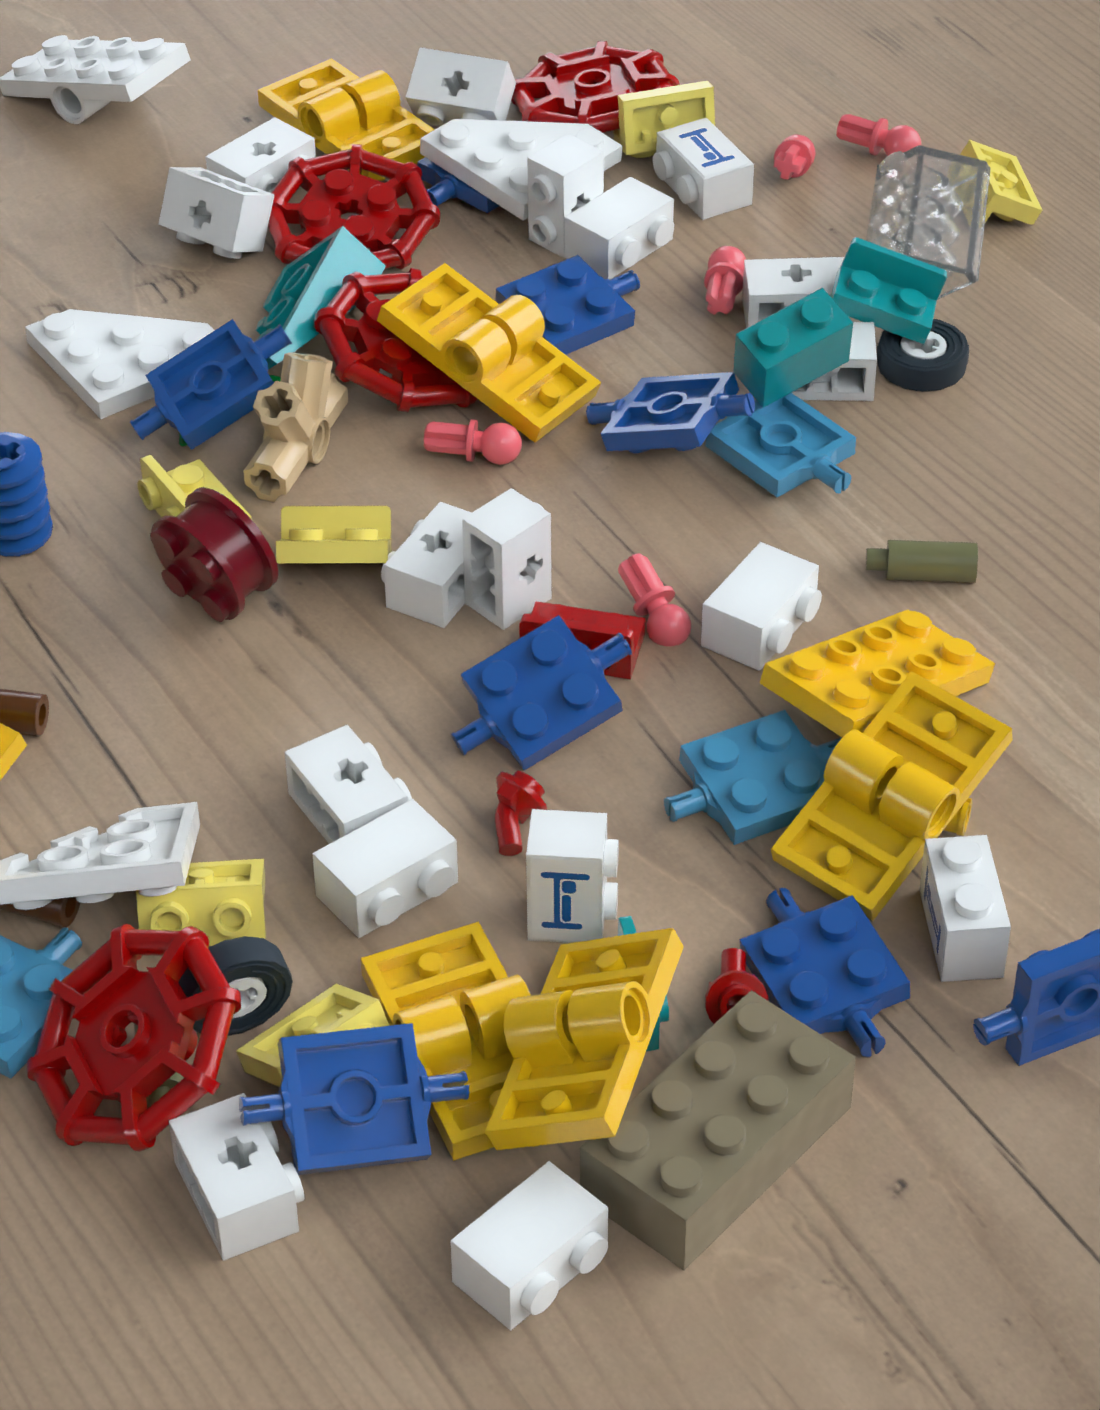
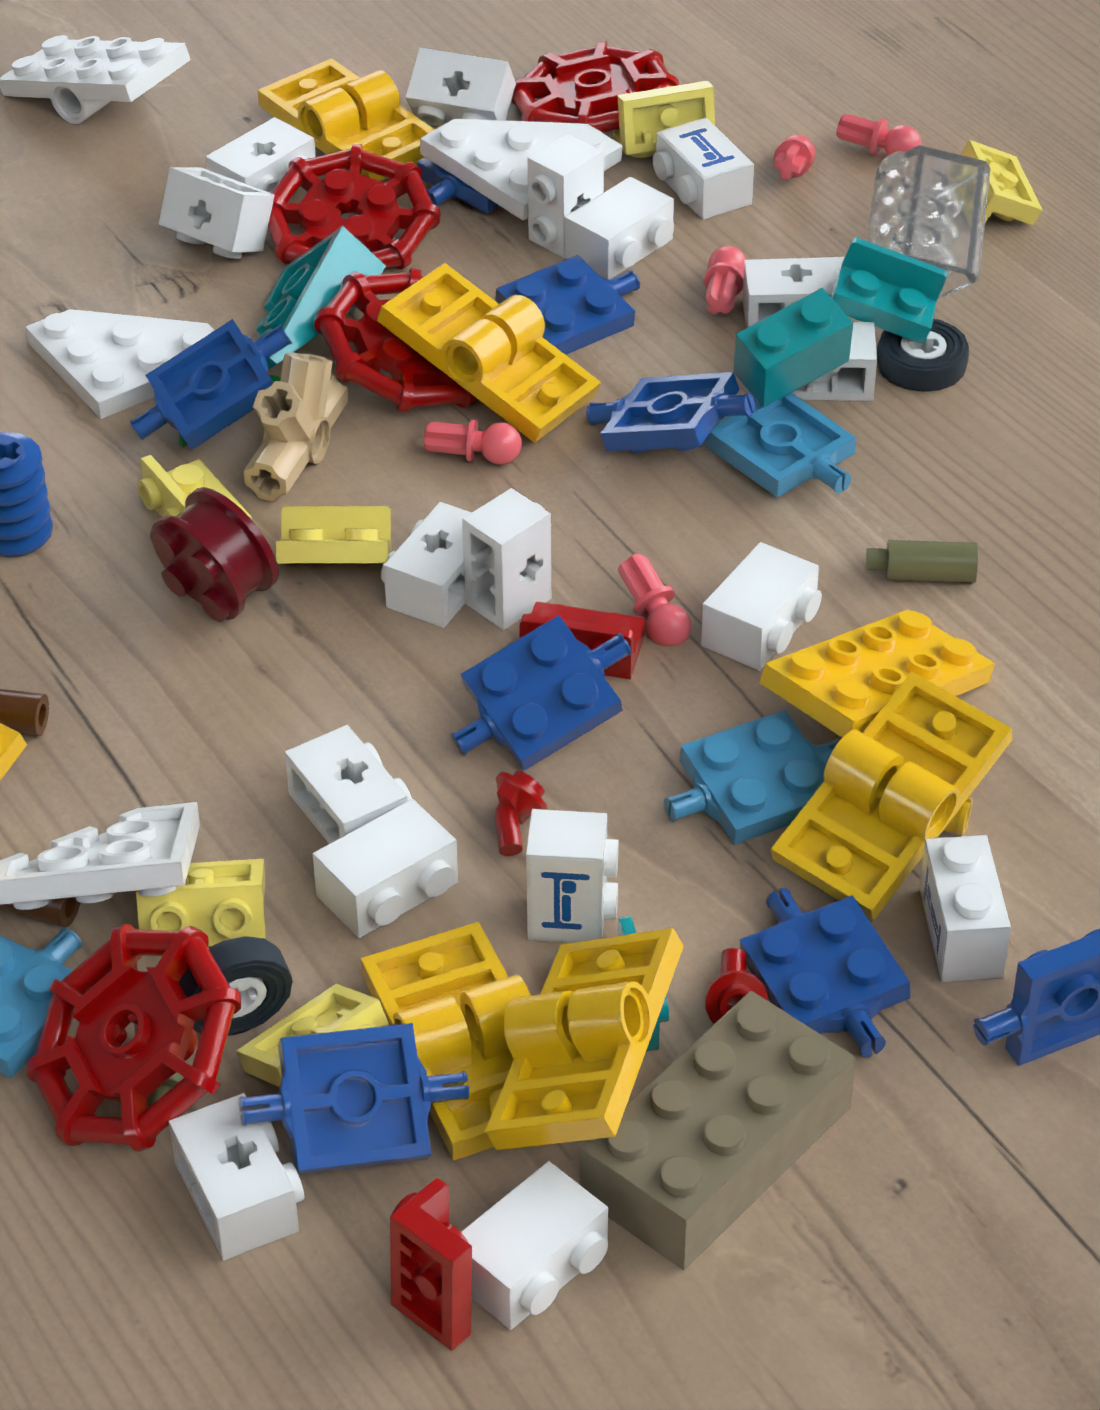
(431, 1265): none -> red bracket

